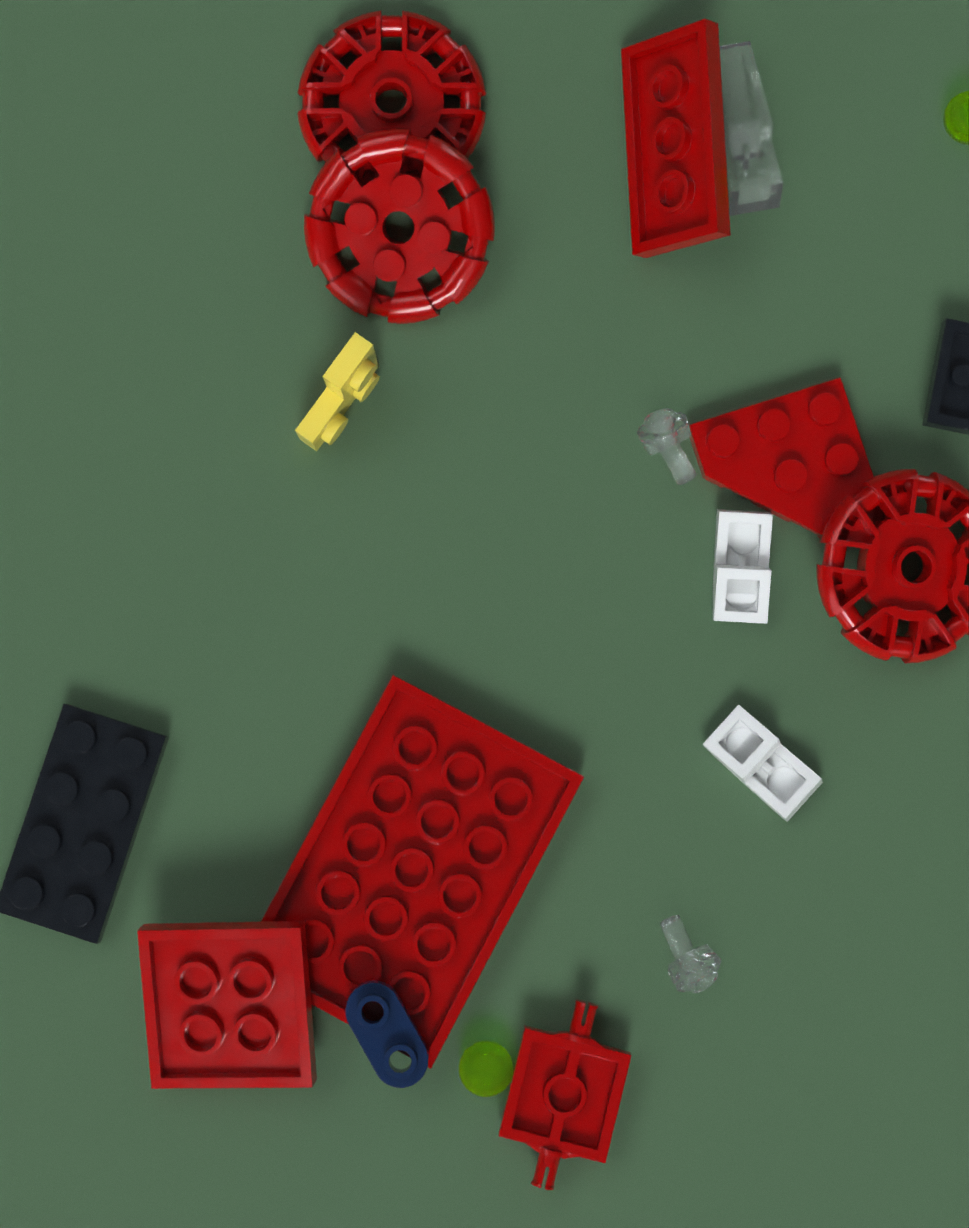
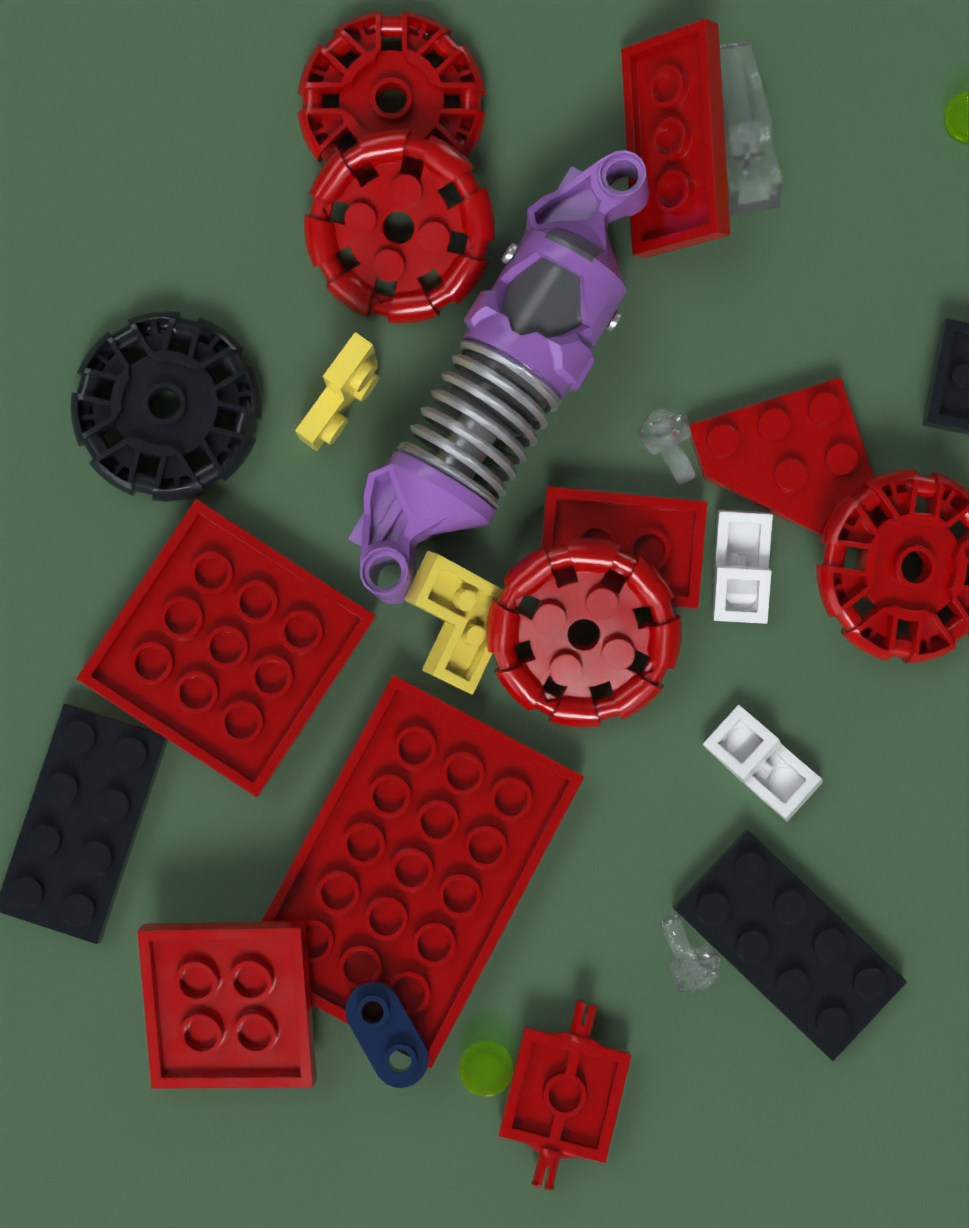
(189, 428): none -> black plate
(226, 648): none -> red plate
(463, 603): none -> light yellow plate
(519, 360): none -> piece
(590, 664): none -> red plate
(658, 528): none -> red plate
(789, 945): none -> black plate

